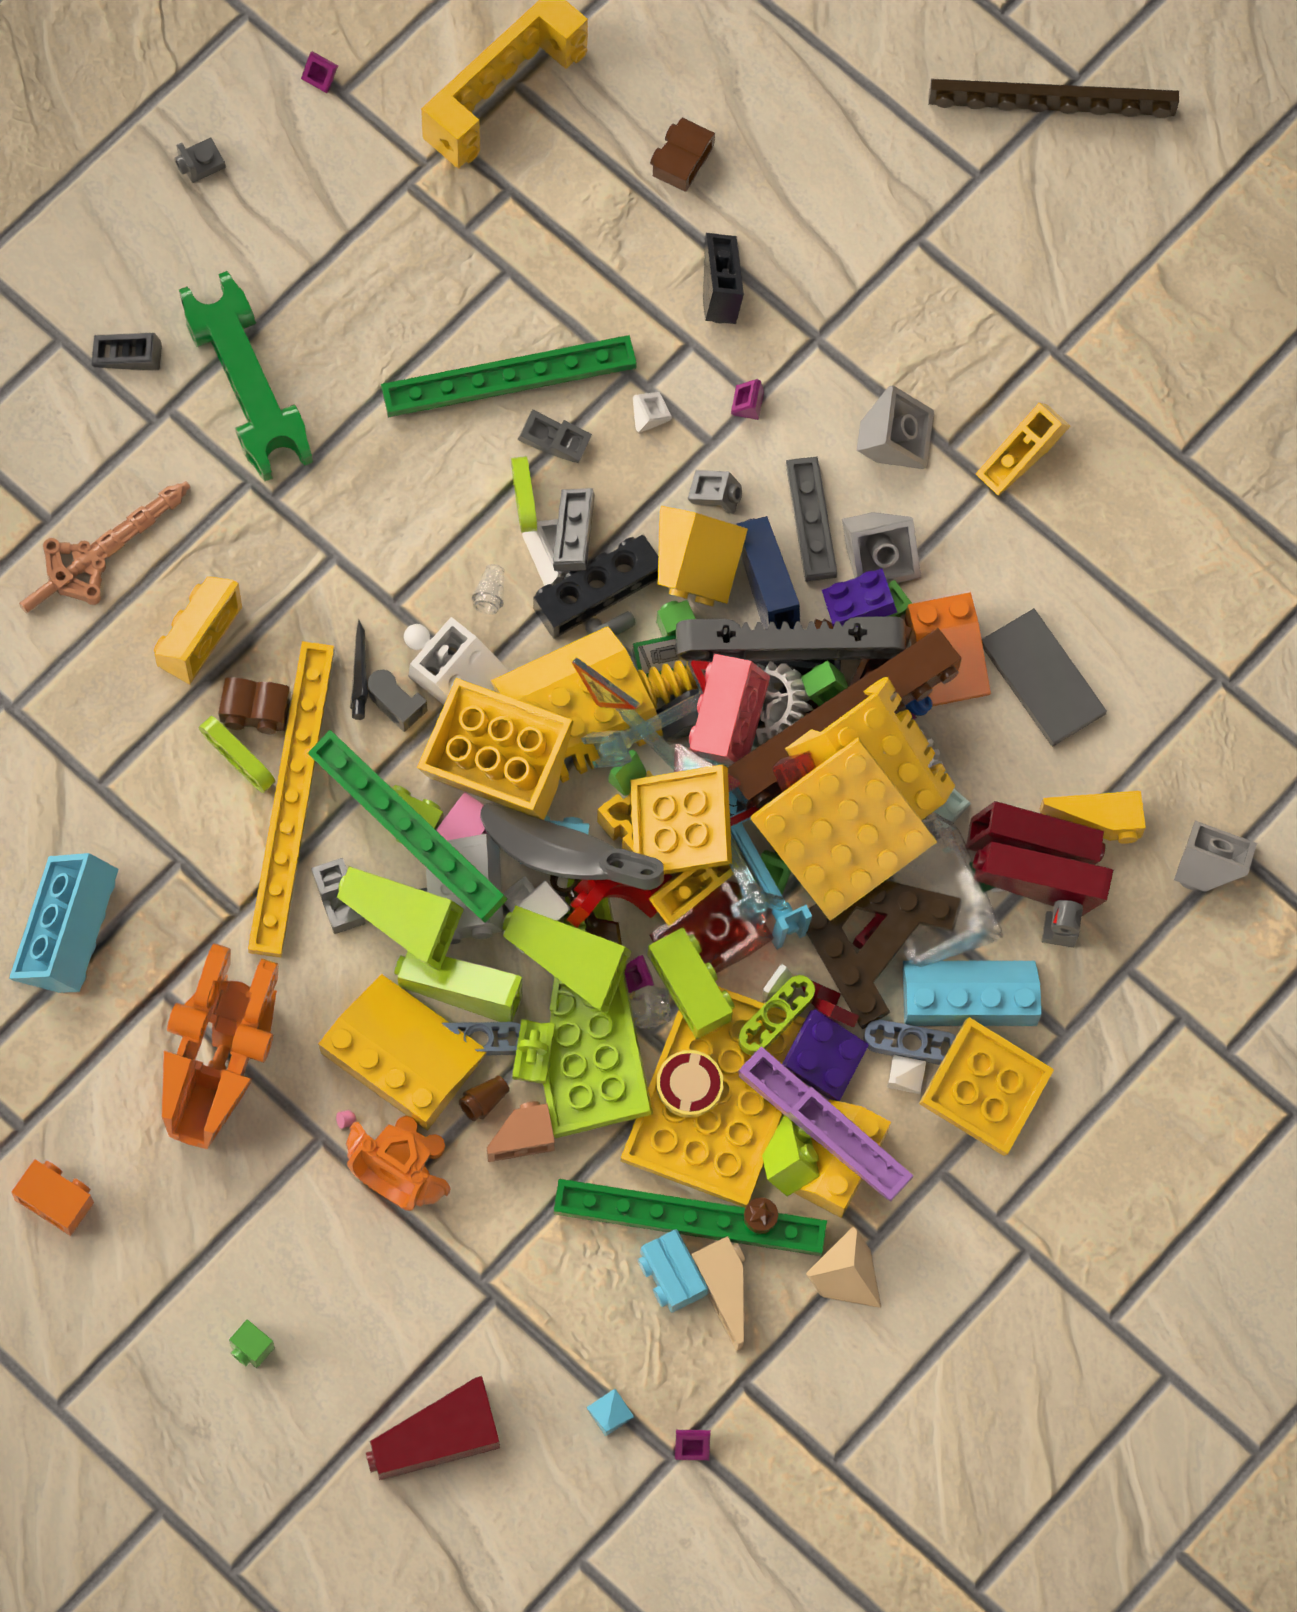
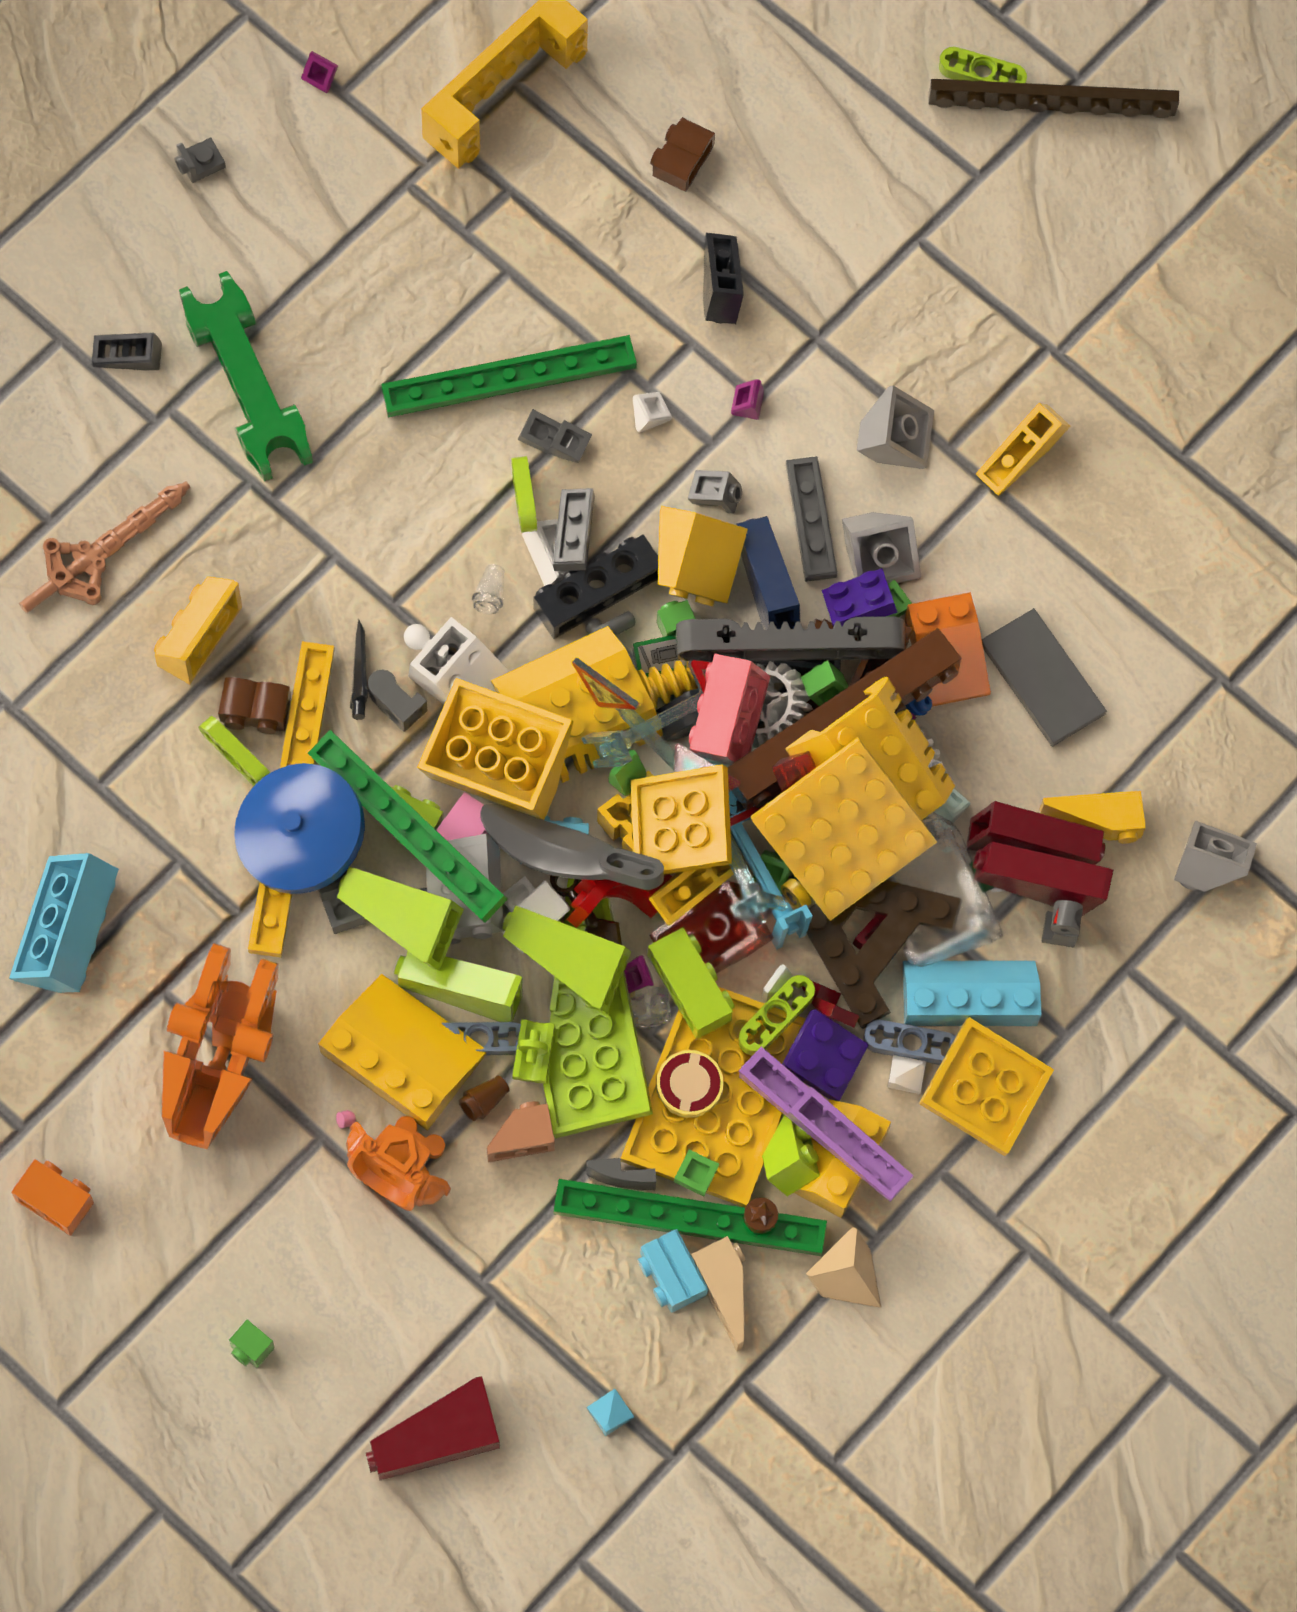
(299, 828): none -> blue dish
(610, 1173): none -> dark grey slope
(692, 1444): magenta slope -> none
(696, 1172): none -> bright green plate
(795, 893): none -> yellow tile
(977, 59): none -> lime beam

